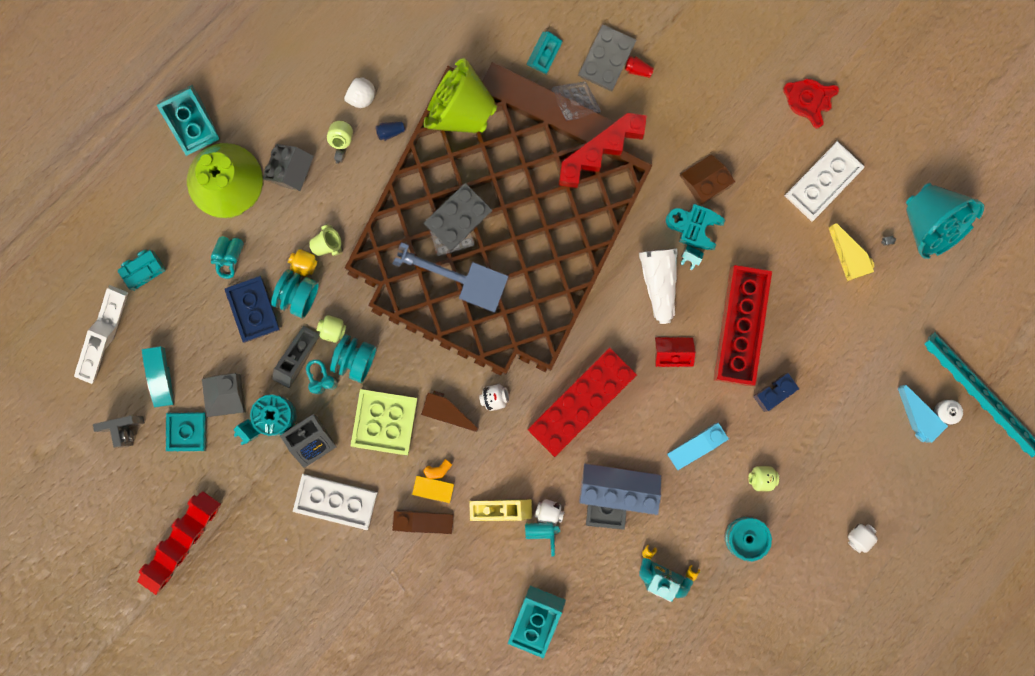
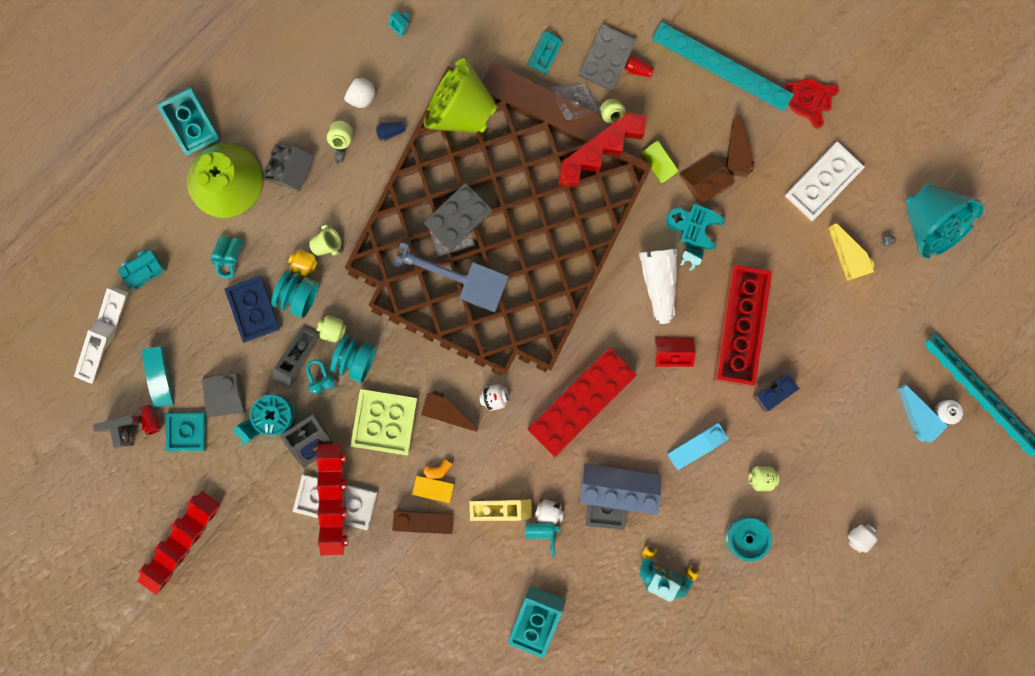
(149, 420): none -> red cone
(331, 499): none -> red brick
(399, 23): none -> teal tile
(612, 110): none -> yellowish green head
(662, 164): none -> lime slope
(722, 67): none -> teal plate
(739, 153): none -> reddish brown slope

